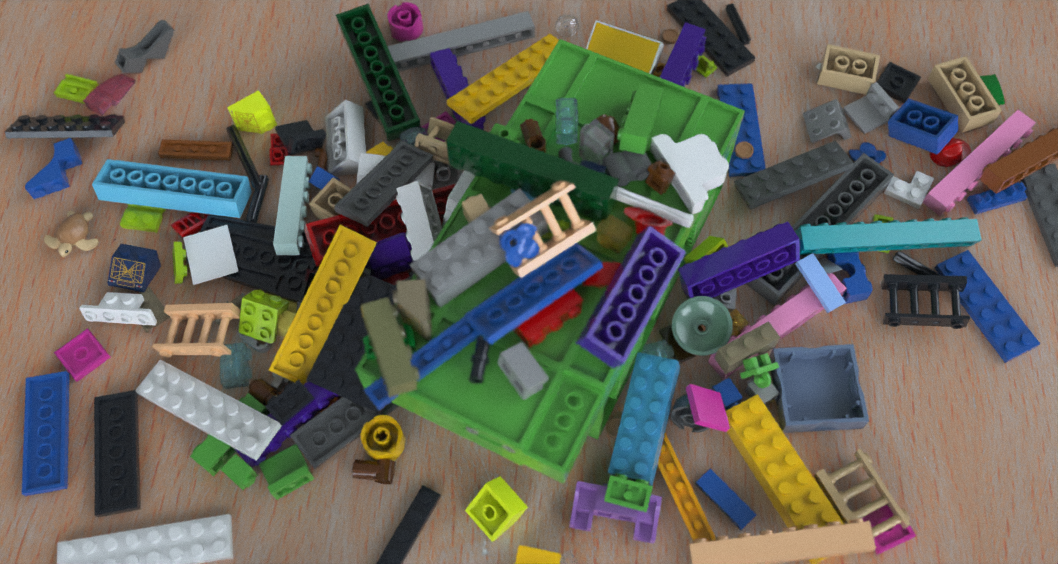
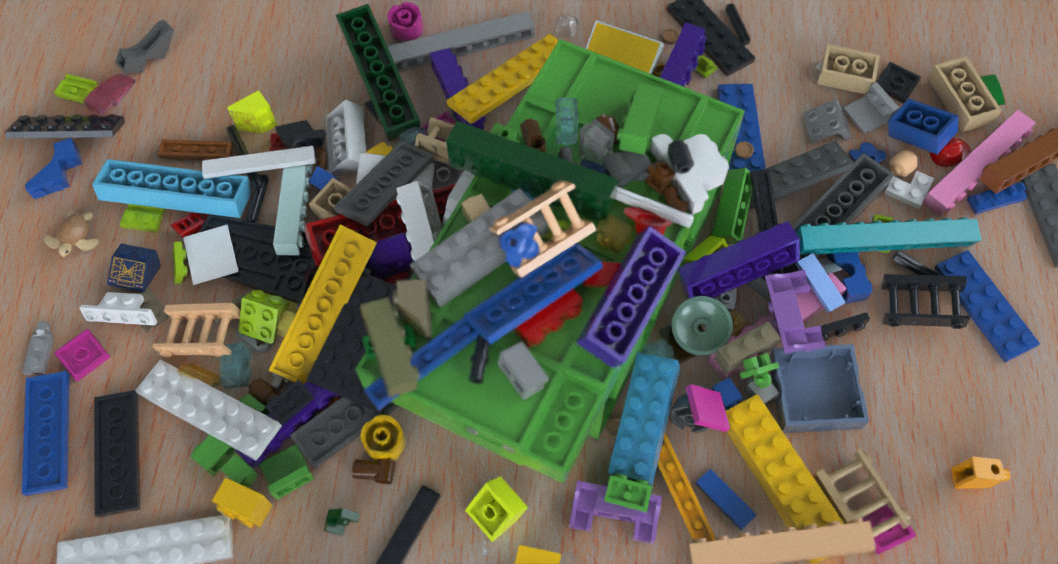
(39, 350): none -> light grey hinge
(197, 372): none -> clear yellow tile
(241, 503): none -> yellow brick
(258, 162): none -> white tile
(338, 519): none -> dark green bracket
(672, 200): none -> reddish brown arm
(680, 156): none -> black brick
(733, 206): none -> bright green brick
(763, 199): none -> black tile
(787, 315): none -> medium lavender bracket
(842, 327): none -> black plate
(903, 163): none -> light nougat head
(986, 473): none -> light orange torso

